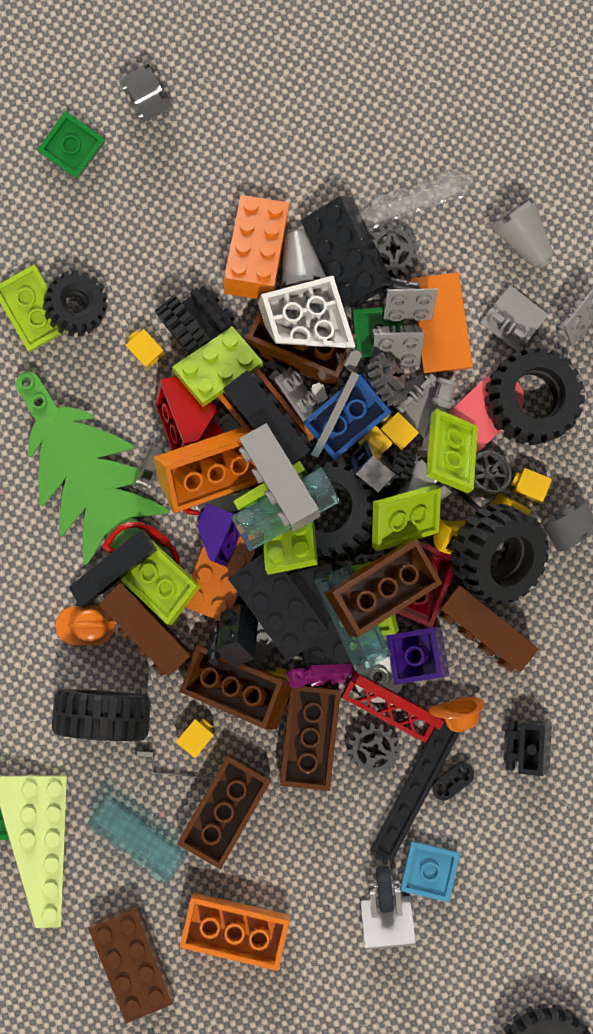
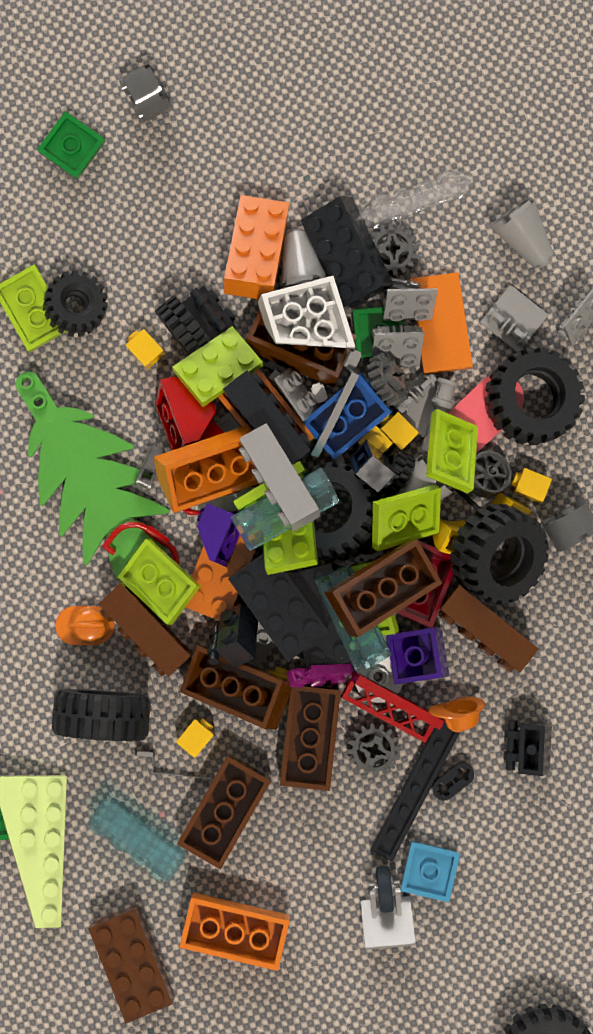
(112, 568): black tile -> none

